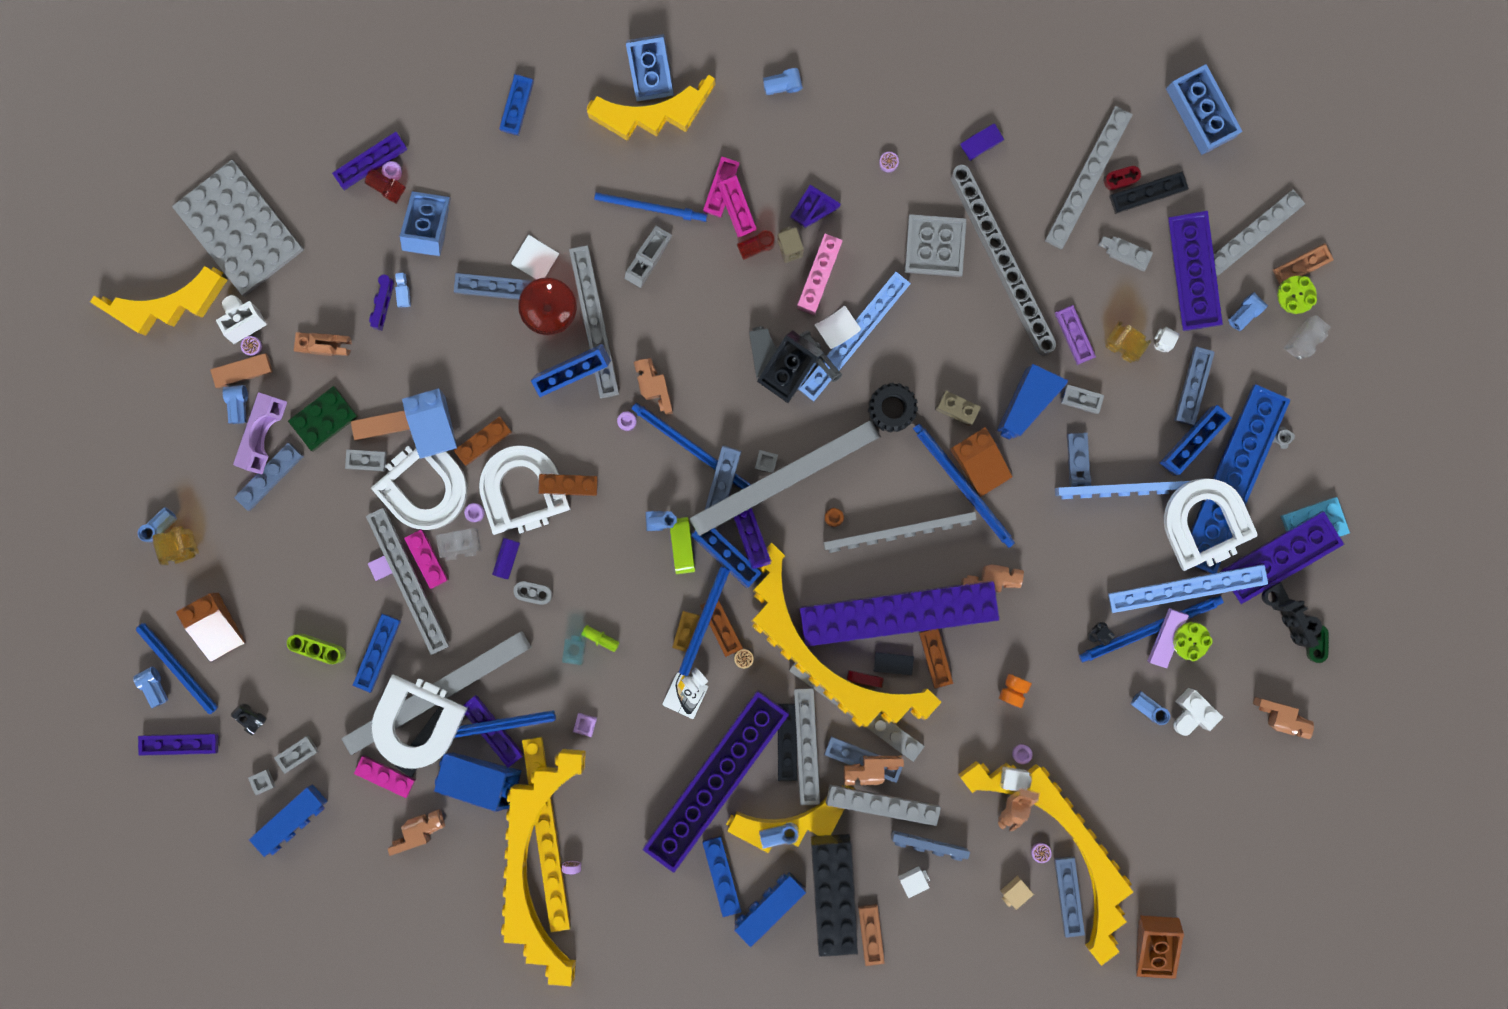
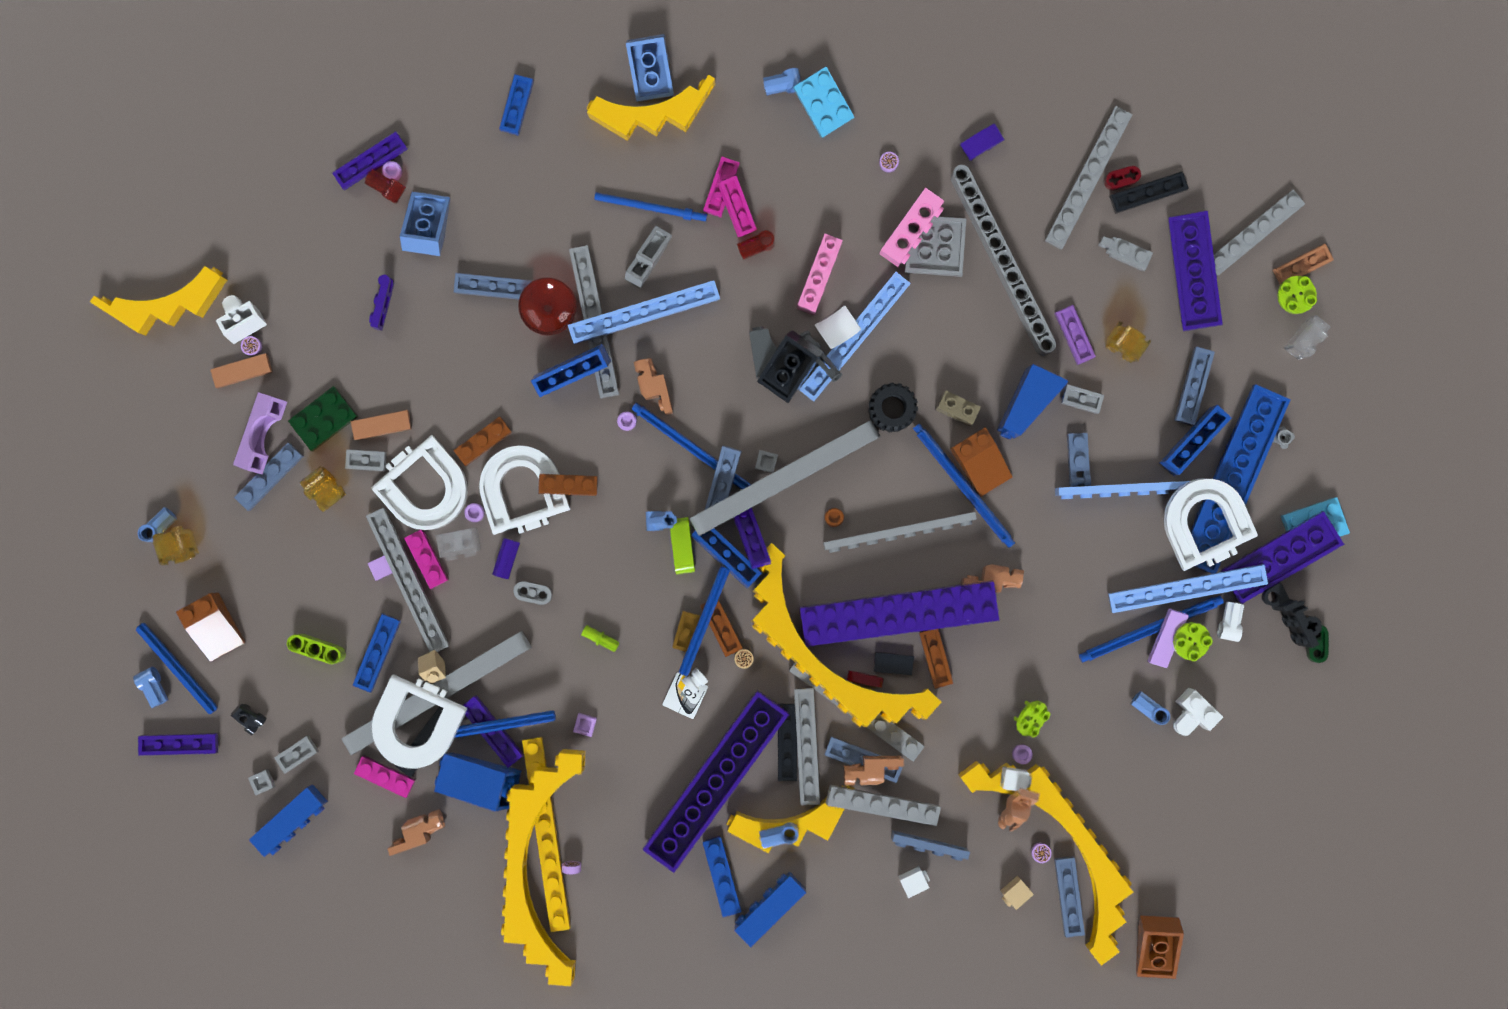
(235, 399): medium blue piece -> none
(238, 228): light grey plate -> none
(321, 344): nougat plate -> none
(322, 488): none -> clear yellow brick
(402, 291): light blue bar -> none
(430, 423): medium blue slope -> none
(432, 667): none -> tan brick
(535, 258): white sticker -> none
(570, 658): clear light blue brick -> none
(643, 312): none -> light blue plate
(790, 244): dark tan brick -> none
(813, 207): dark purple wing -> none
(823, 102): none -> medium azure plate
(834, 895): black brick -> none
(871, 935): nougat tile -> none
(926, 201): none -> bright pink brick
(1015, 689): orange wheel -> none
(1032, 718): none -> lime plate
(1101, 633): black plate -> none
(1166, 339): white plate -> none
(1203, 109): medium blue brick -> none
(1230, 627): none -> white piece
(1250, 308): medium blue piece -> none
(1286, 718): nougat plate -> none

